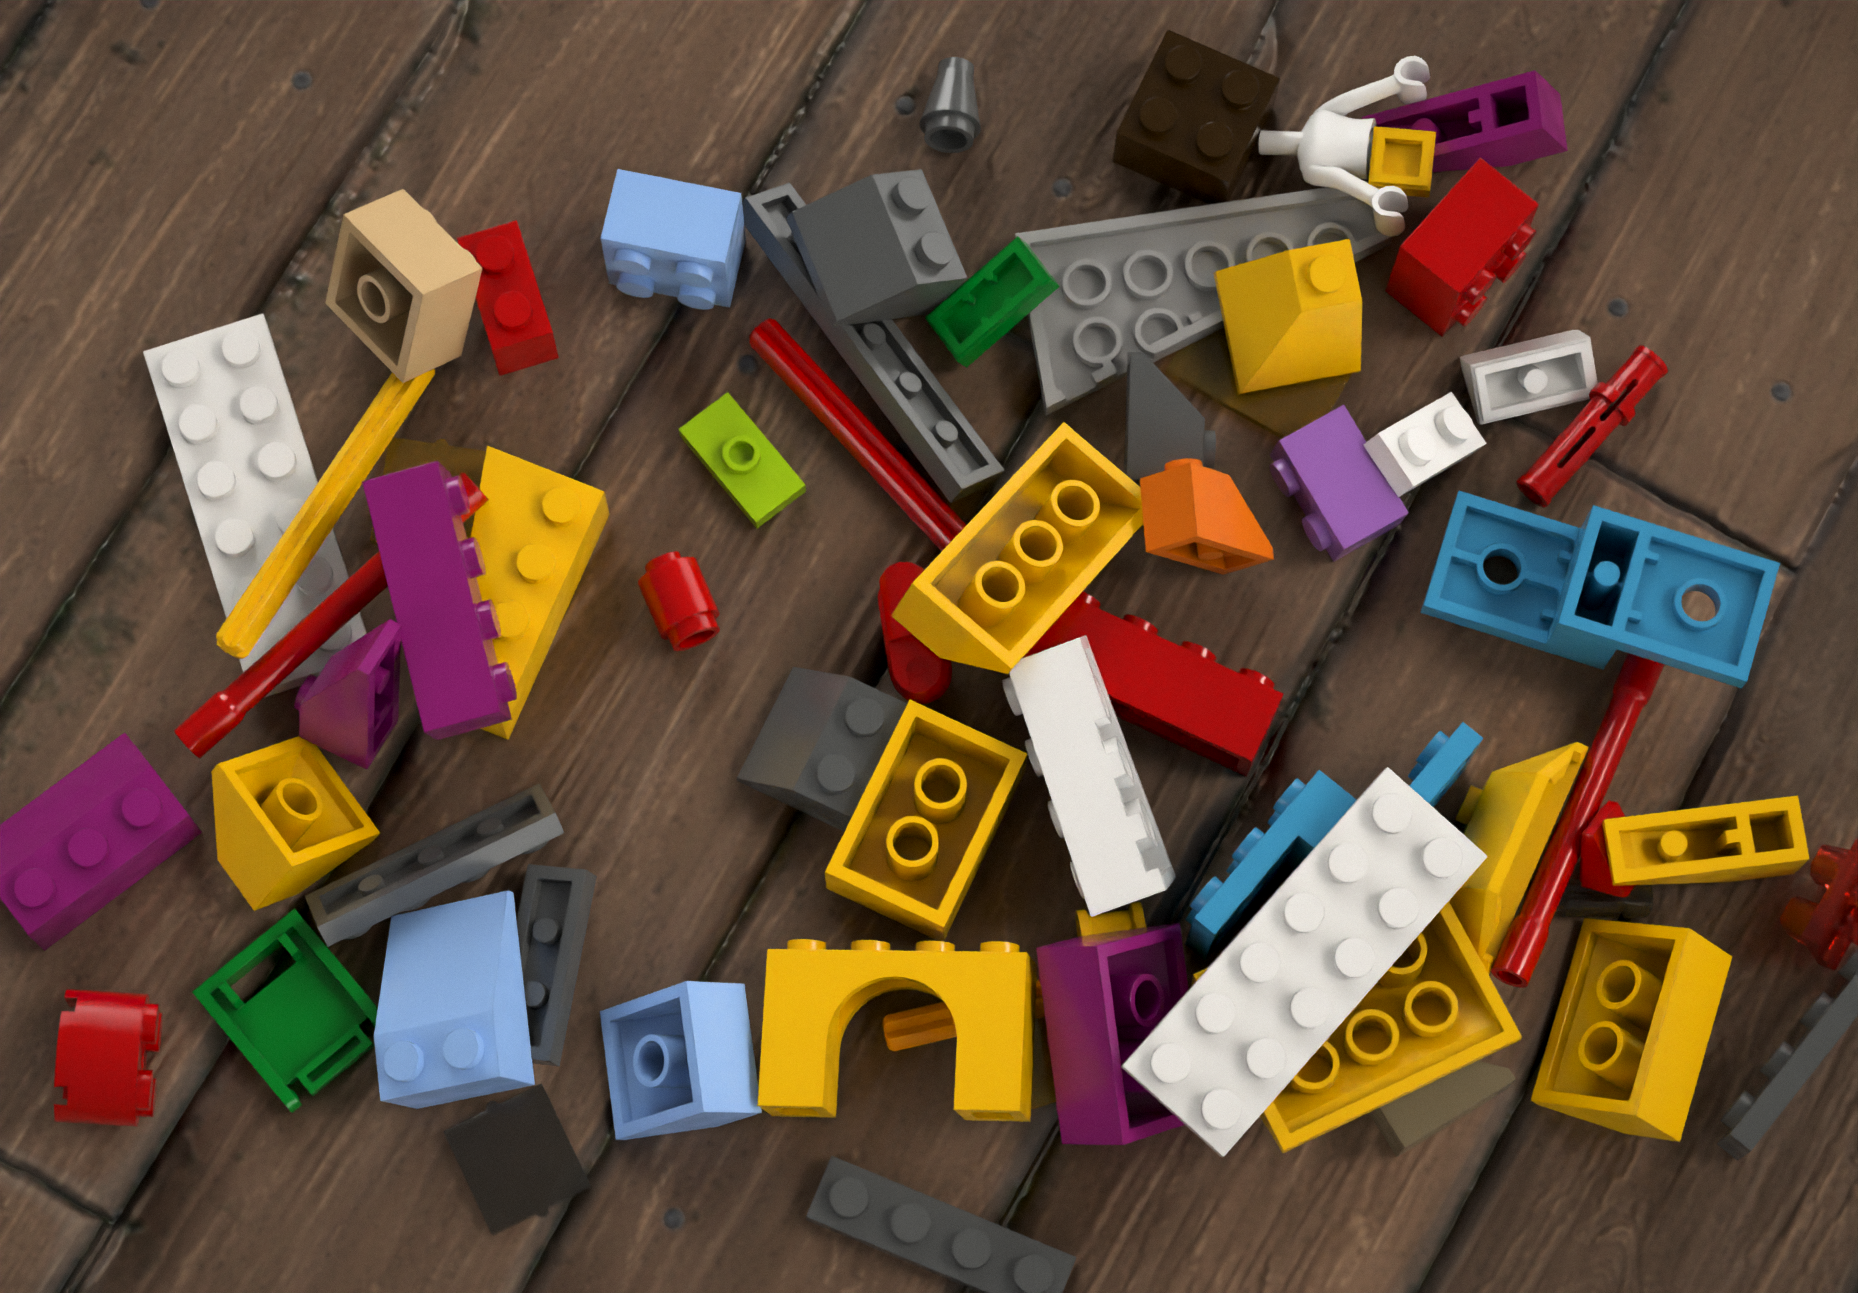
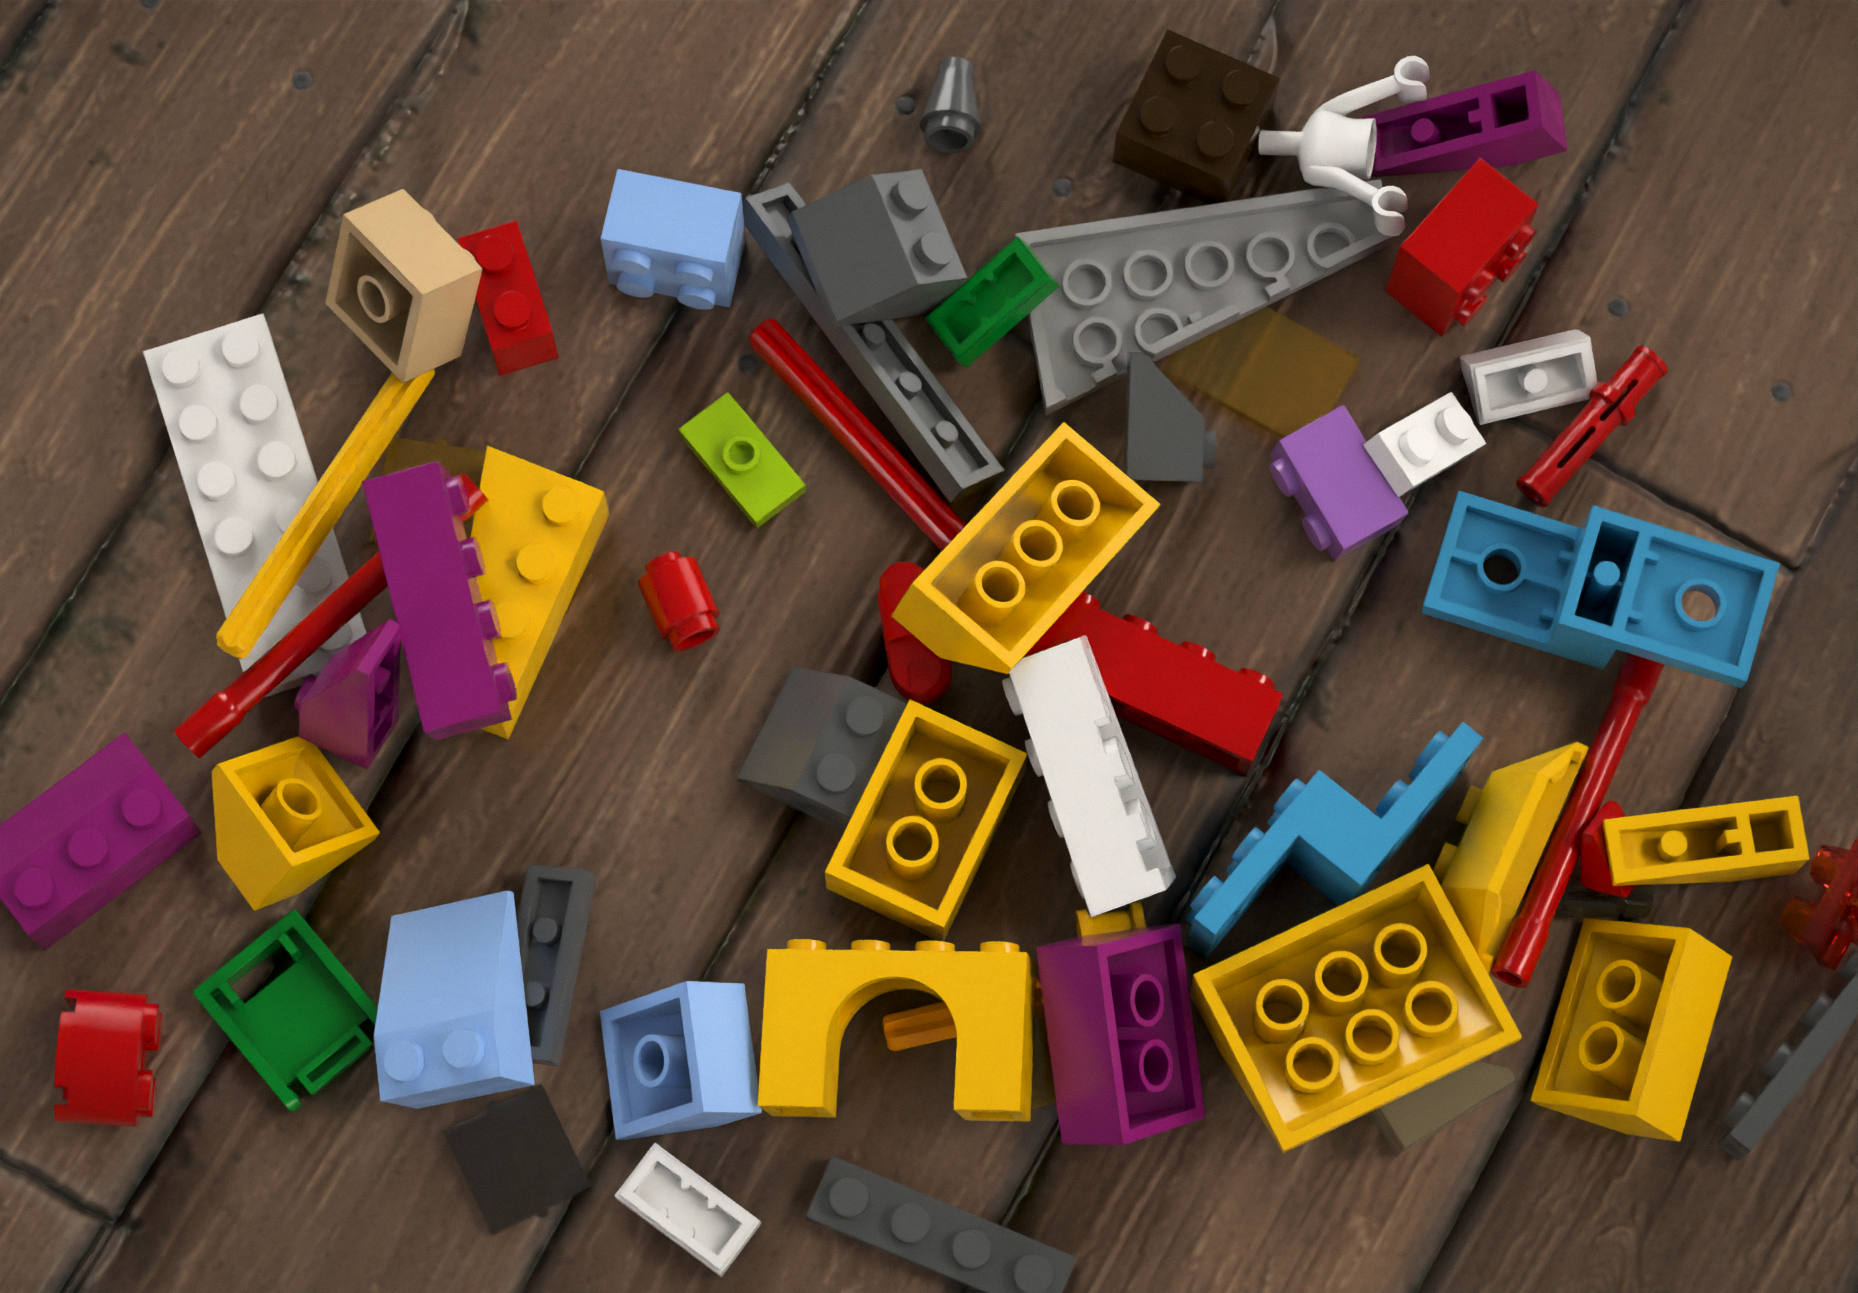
(434, 865): dark grey plate -> none
(688, 1209): none -> white plate
(1200, 519): orange slope -> none
(1292, 316): yellow slope -> none
(1304, 962): white plate -> none
(1402, 160): yellow tile -> none

